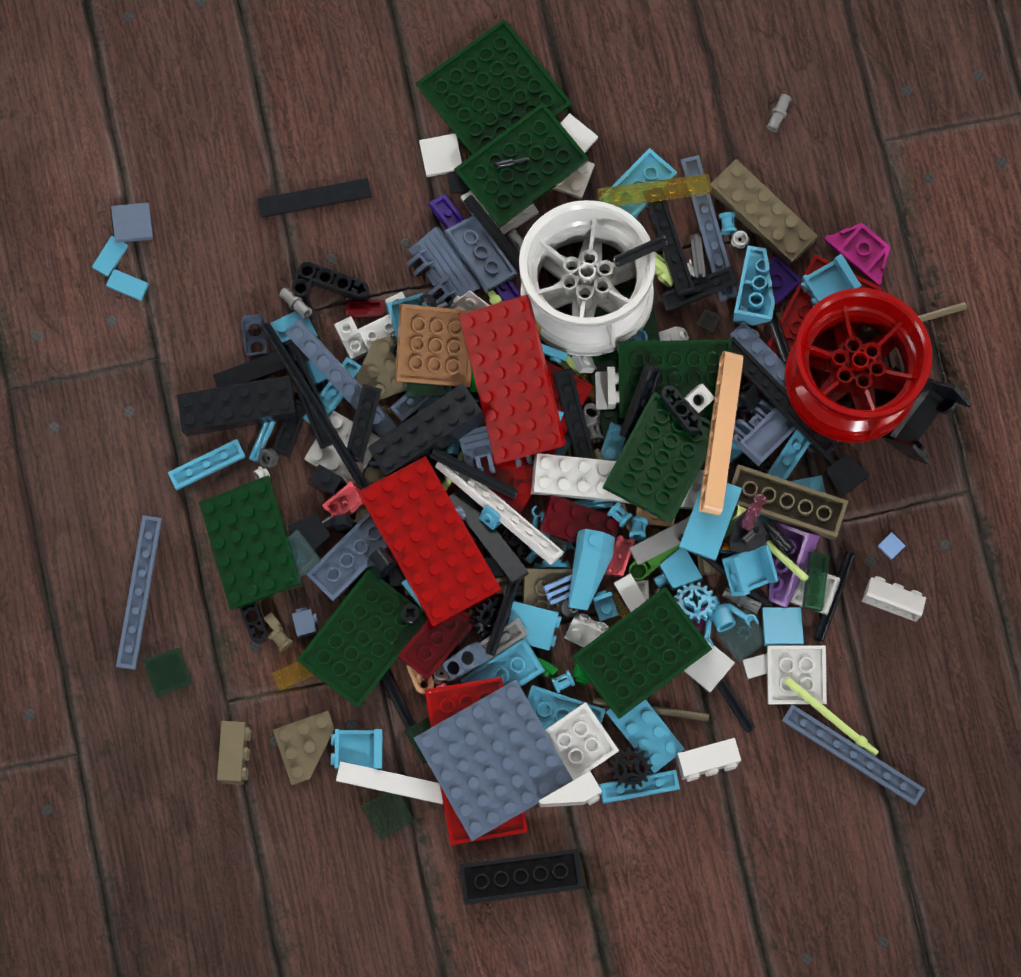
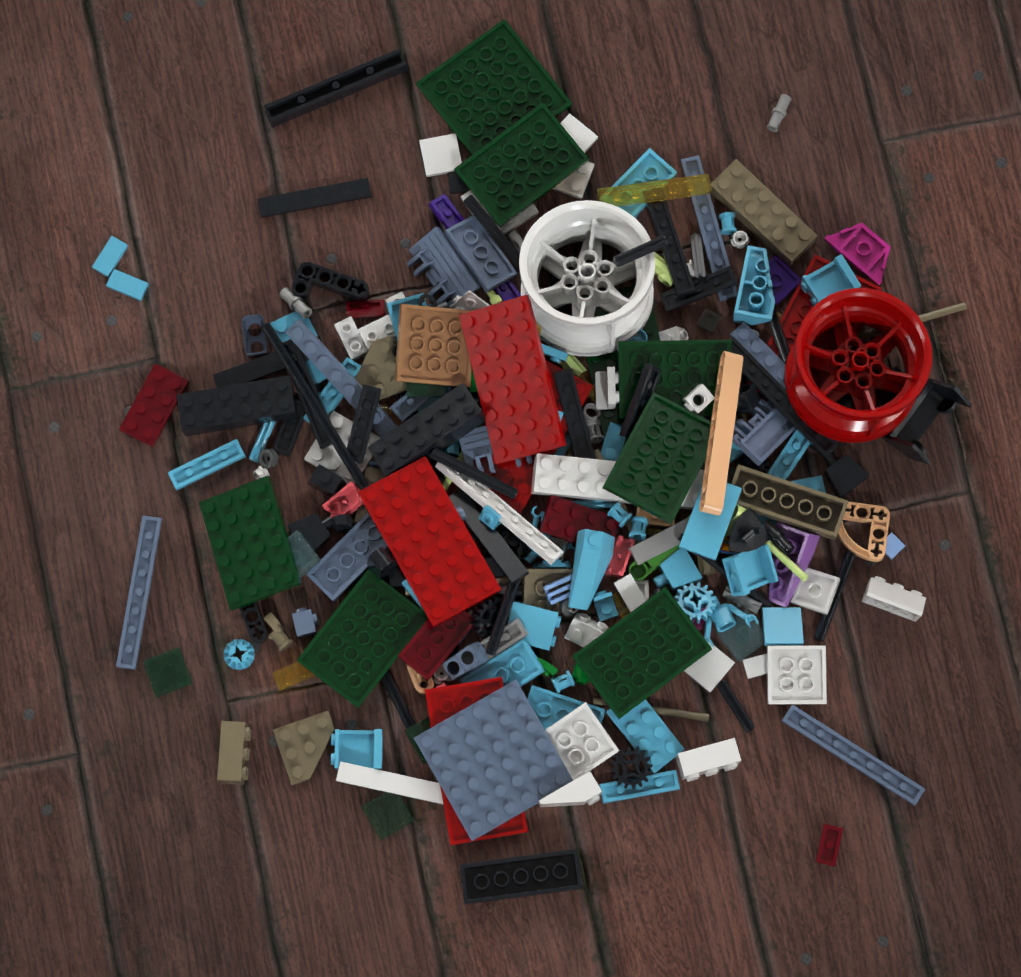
(132, 222): sand blue tile -> none
(153, 405): none -> dark red plate
(247, 657): none -> medium azure gear
(335, 88): none -> black tile
(409, 607): black bush -> none
(509, 162): black piece -> none
(584, 364): white plate -> none
(681, 402): black beam -> none
(754, 511): clear pink axle -> none
(816, 583): clear green plate -> none
(829, 845): none -> dark red plate
(859, 740): yellowish green bar -> none
(875, 524): none -> light nougat beam

